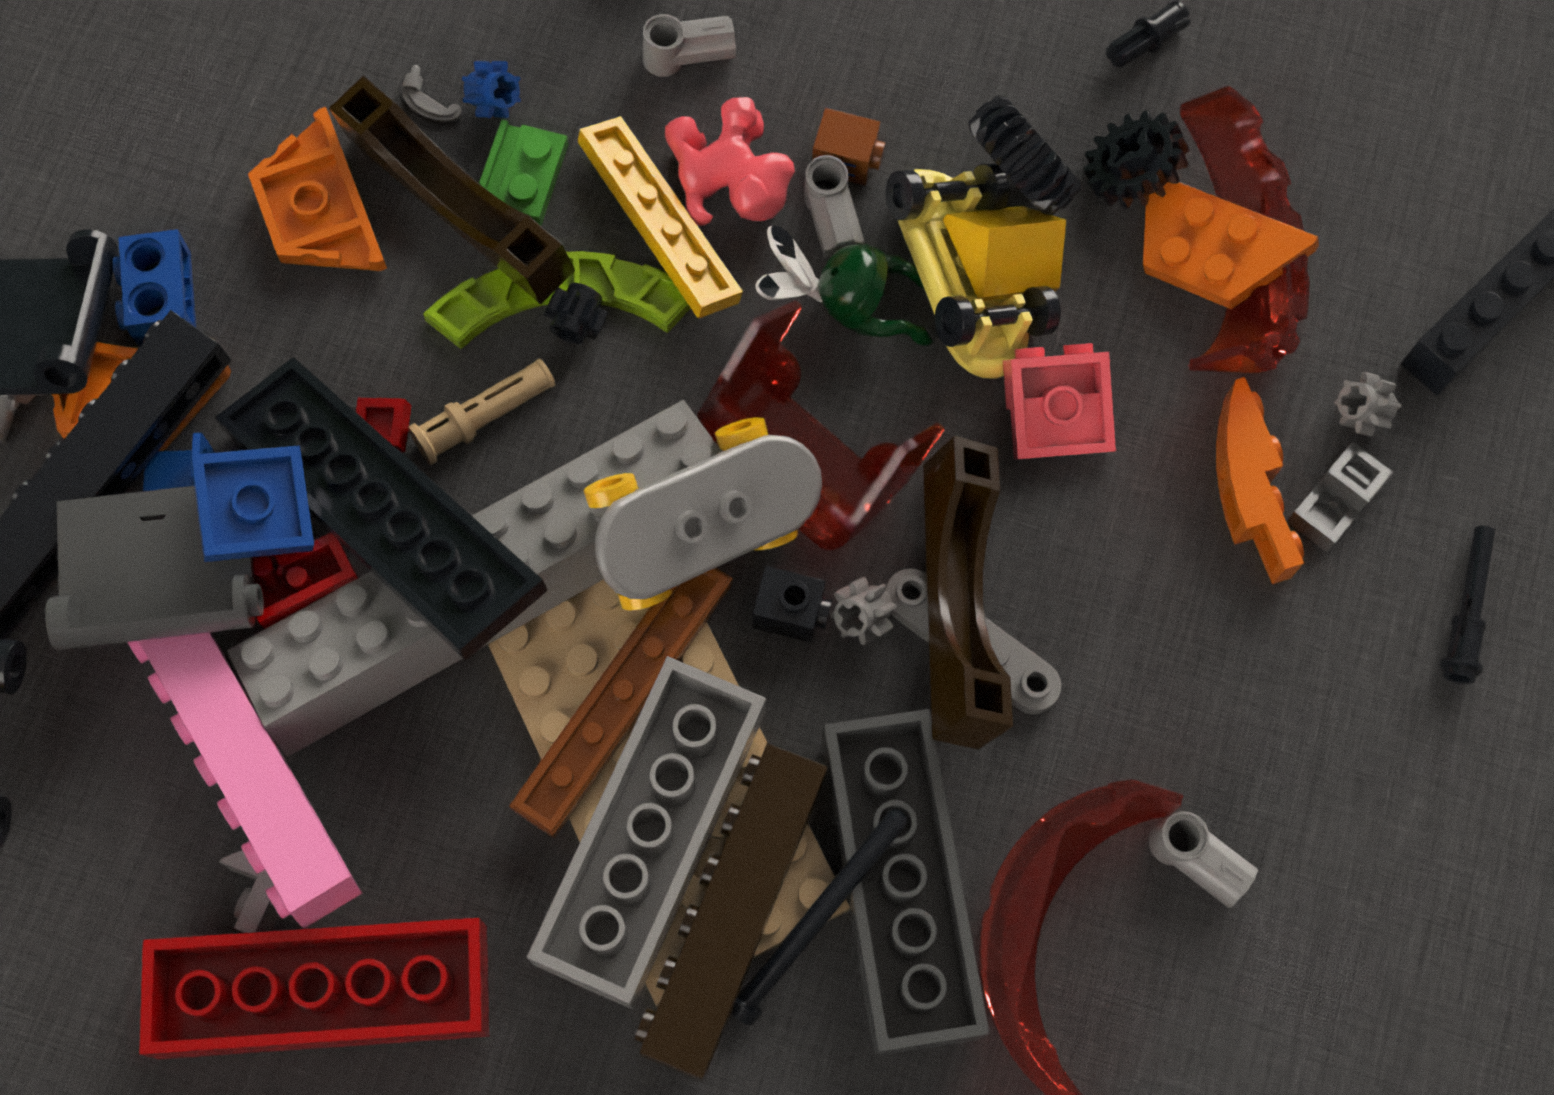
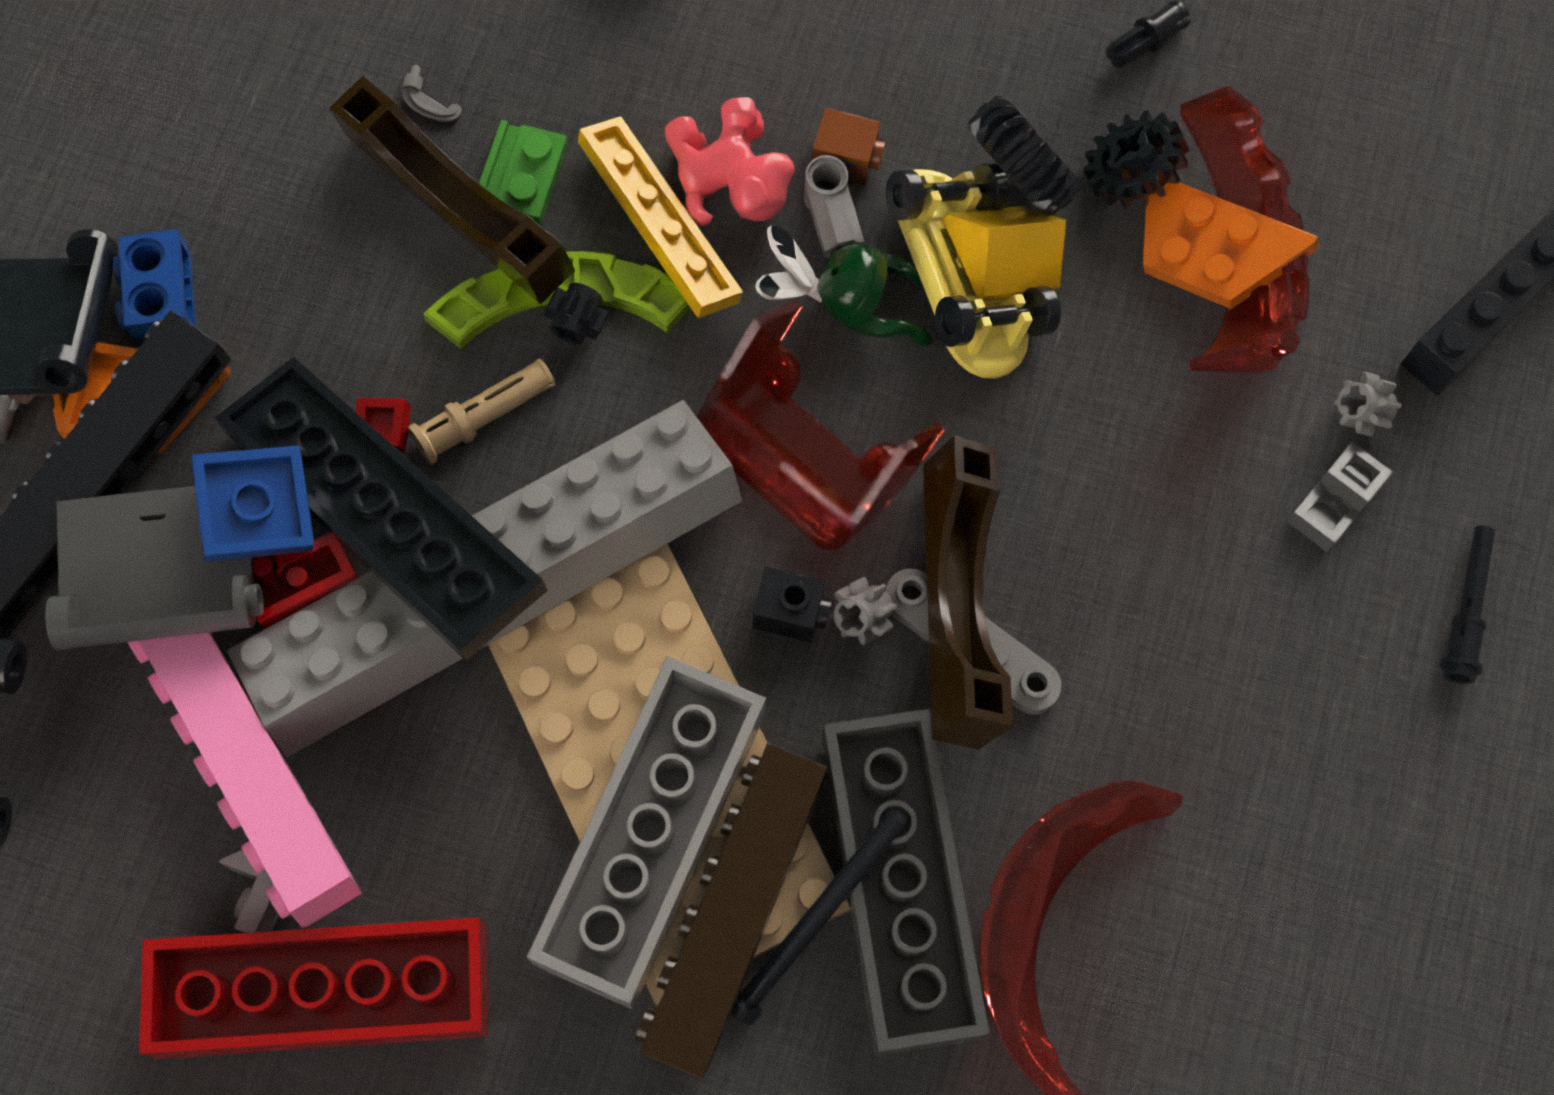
(174, 468): blue bracket -> none
(314, 202): orange wing -> none
(491, 89): blue gear -> none
(616, 702): dark orange tile -> none
(686, 42): light grey piece -> none
(704, 513): light grey piece -> none
(1060, 402): coral plate -> none
(1206, 859): light grey piece -> none
(1245, 468): orange slope -> none

